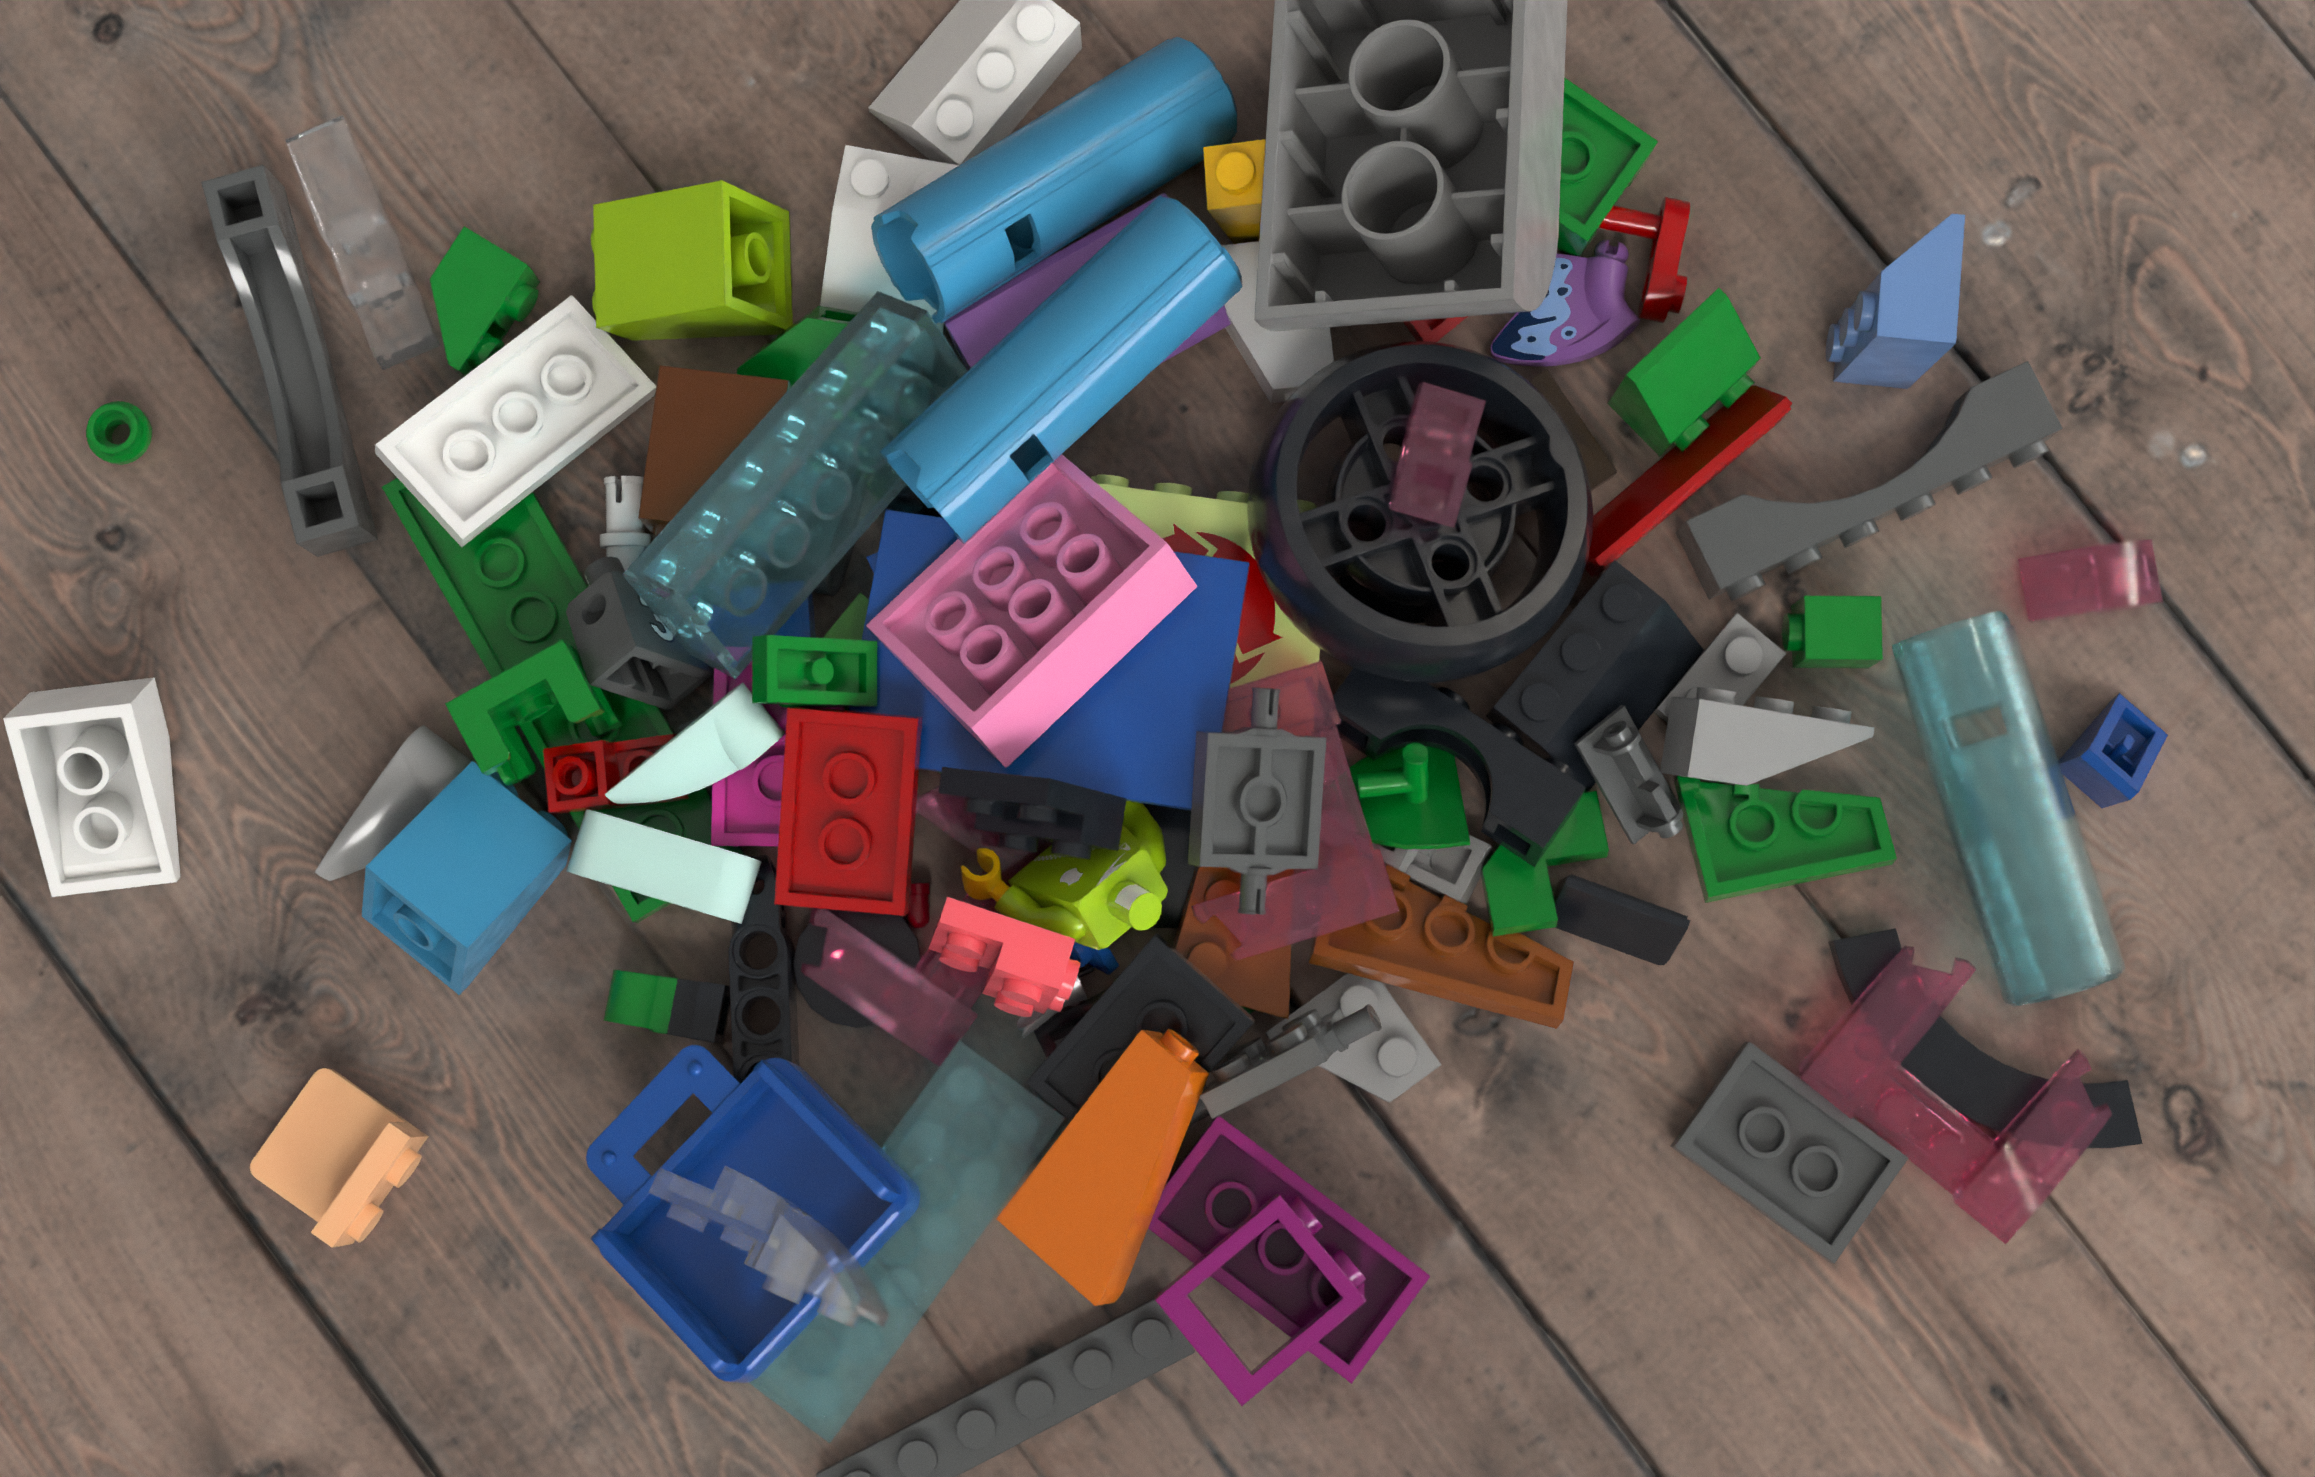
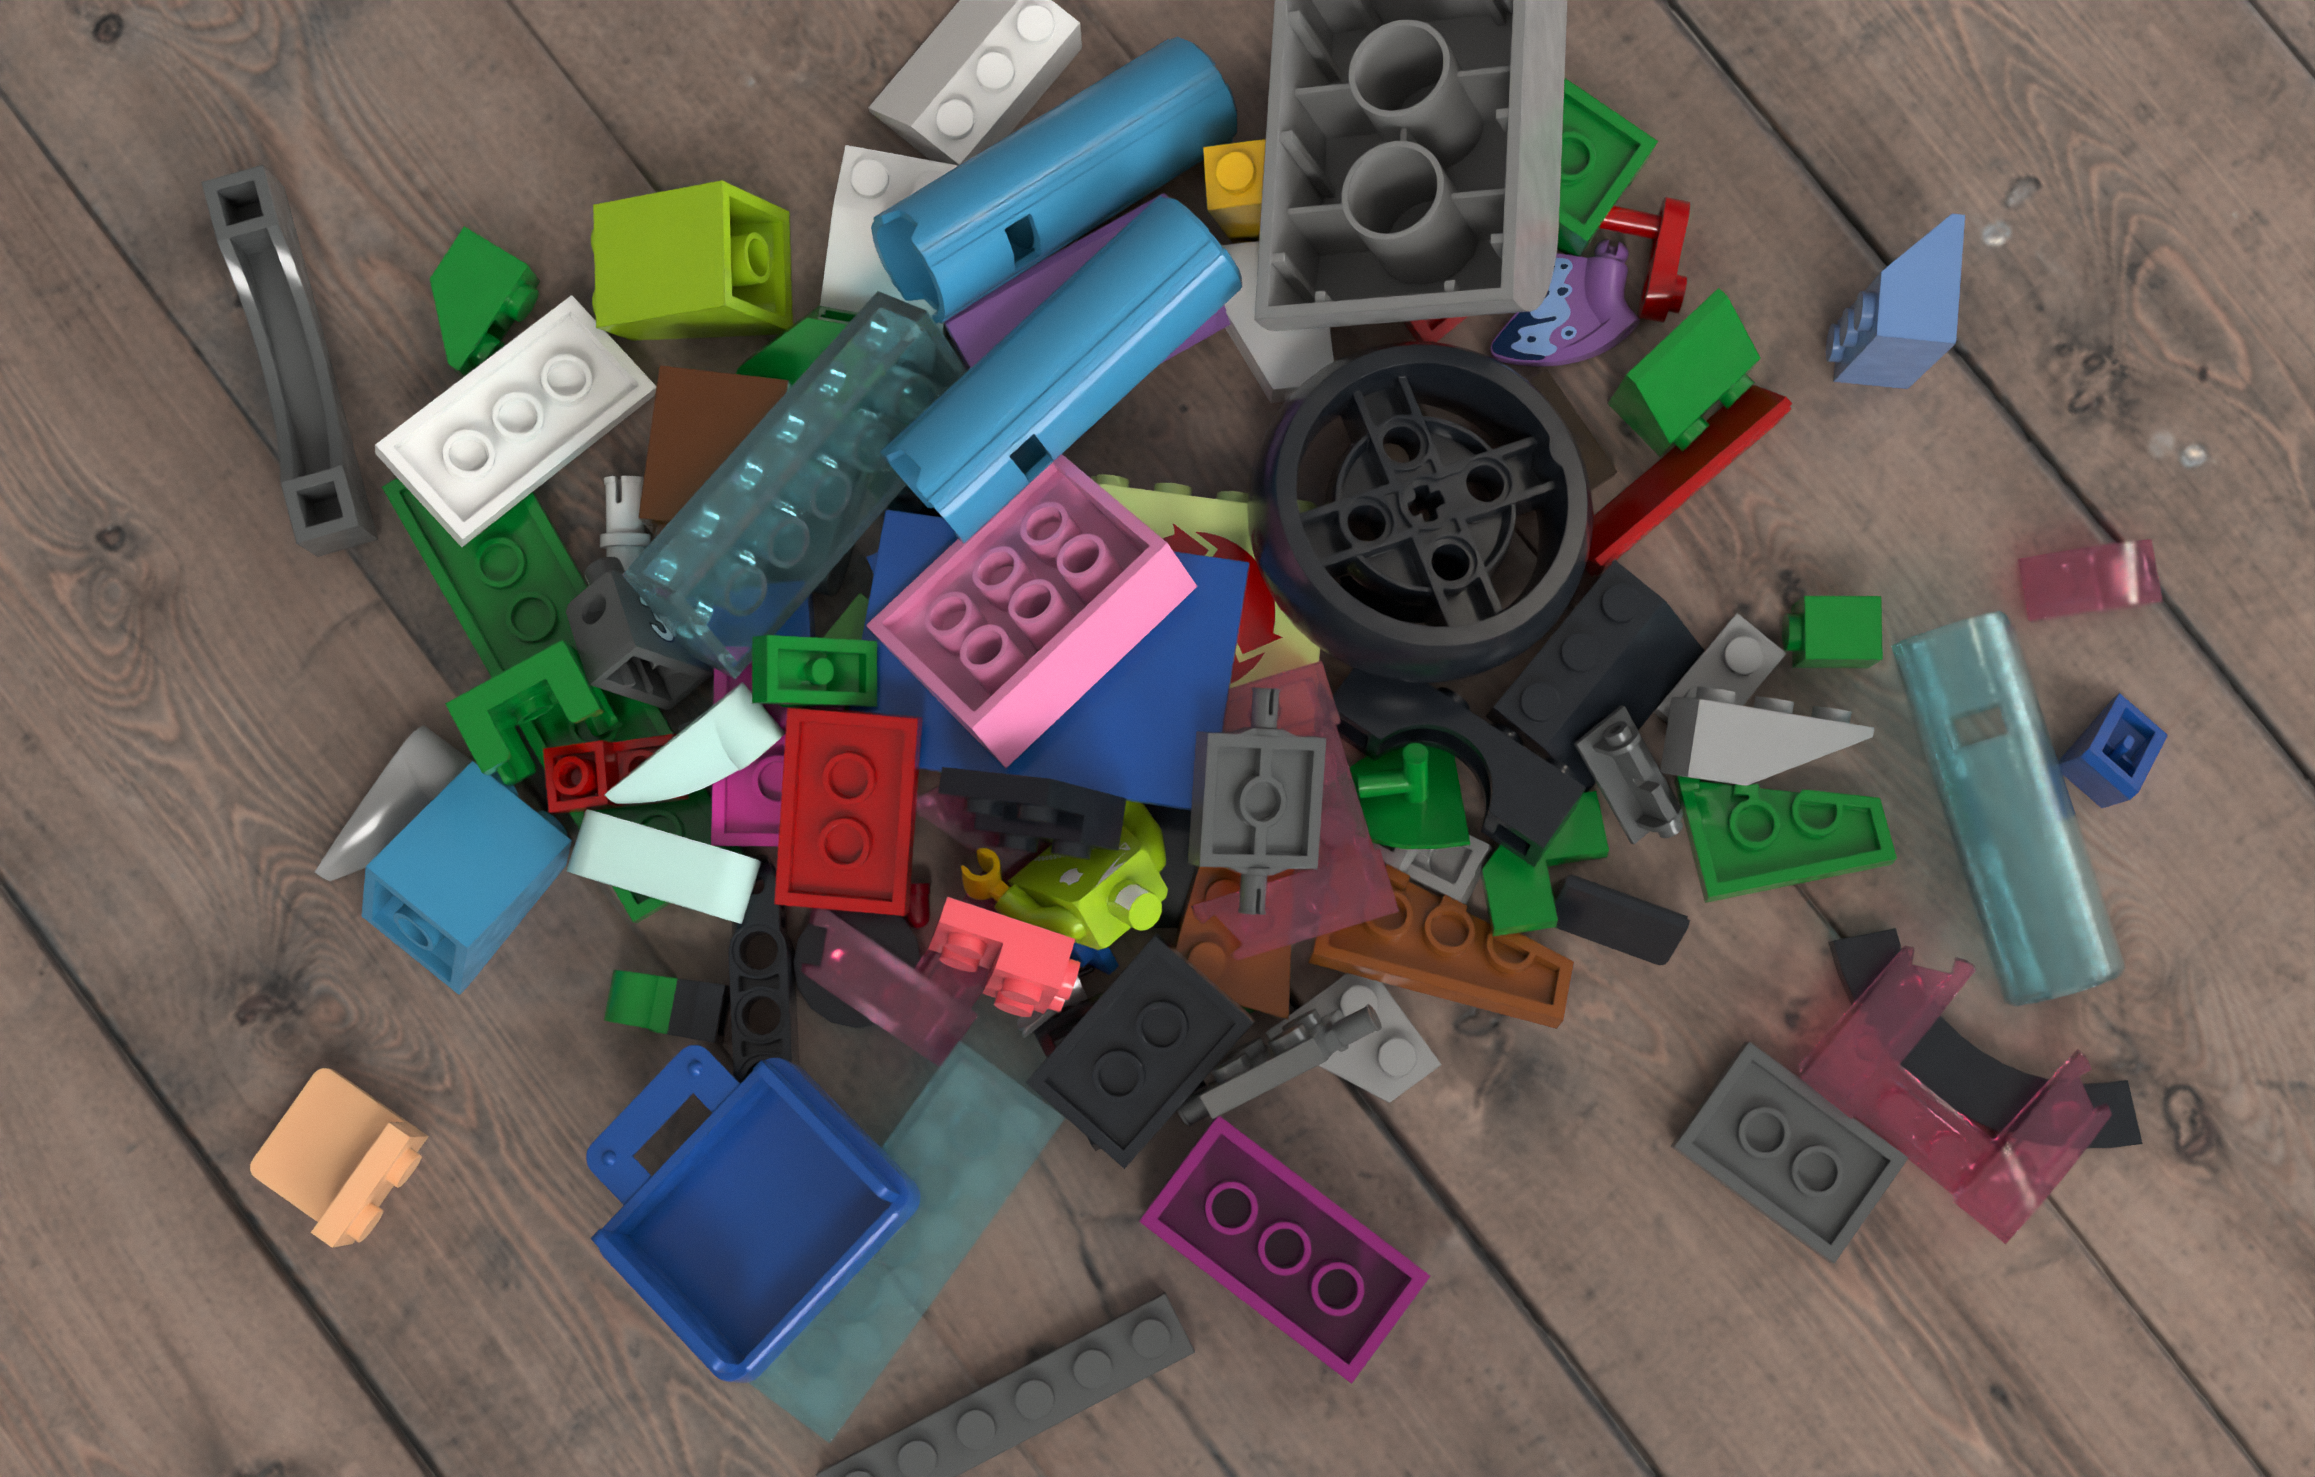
(98, 785): white slope -> none
(106, 420): green plate -> none
(362, 242): clear slope -> none
(780, 1243): clear slope -> none
(1108, 1168): orange slope -> none
(1207, 1339): magenta window -> none
(1436, 454): clear pink slope -> none
(1754, 535): dark grey arch -> none

